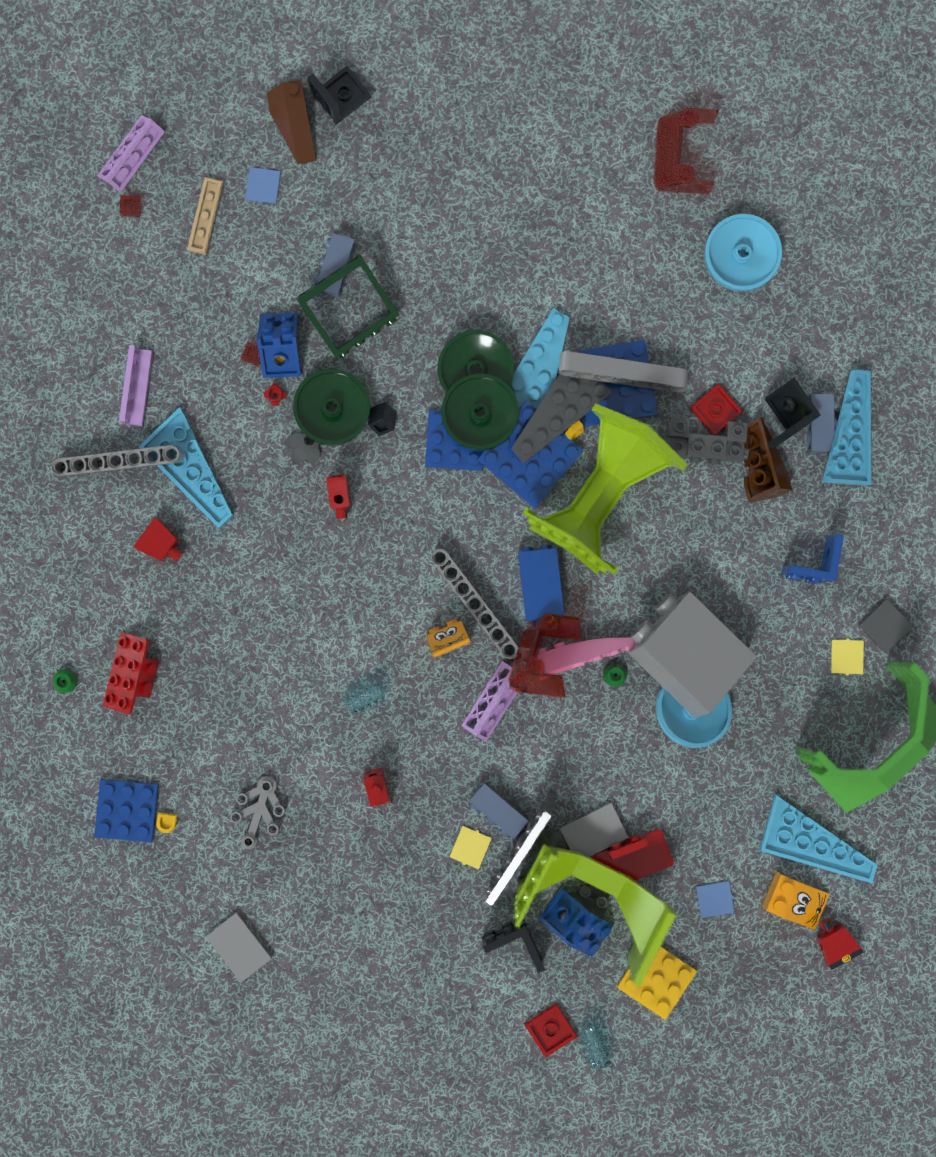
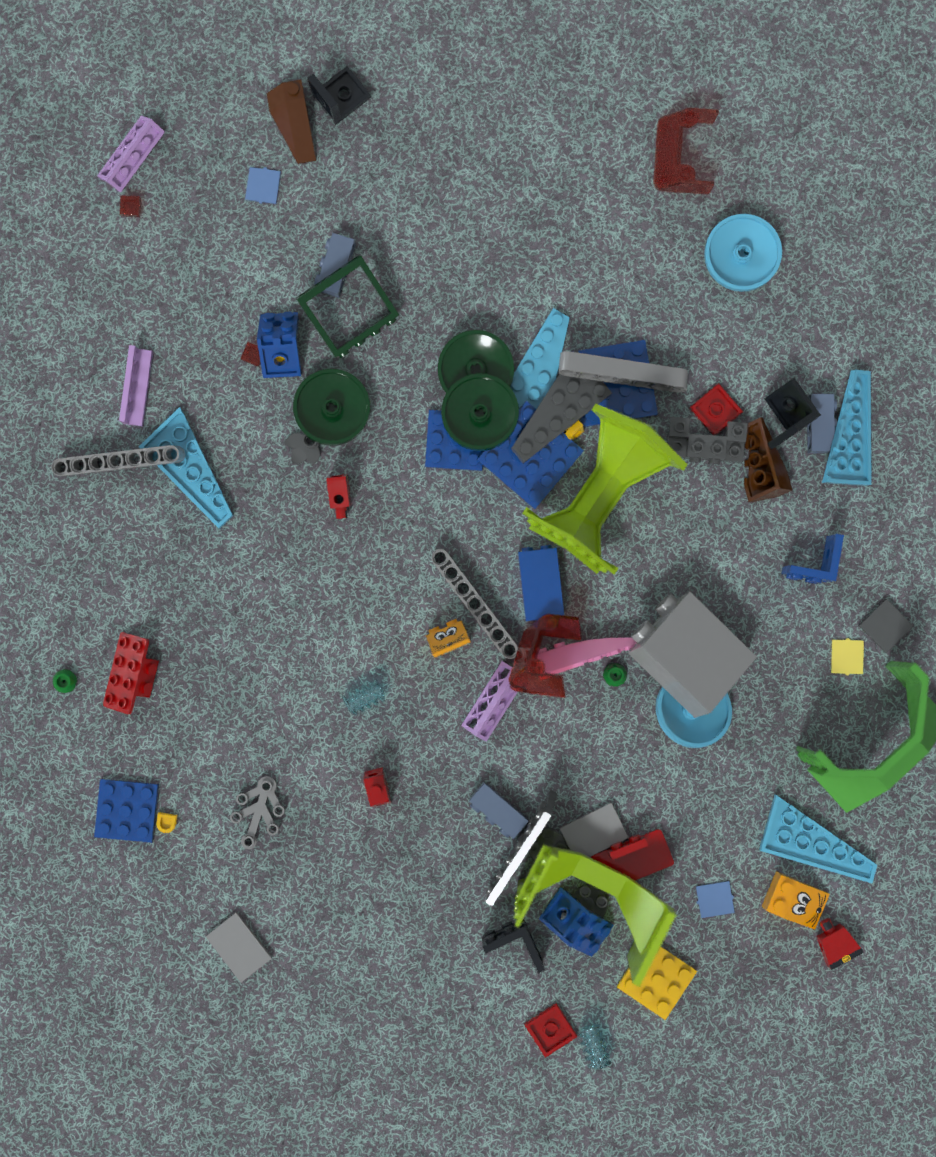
(159, 542): red torso -> none
(205, 216): tan tile -> none
(275, 399): red plate -> none
(382, 419): black panel -> none
(470, 847): light yellow piece -> none

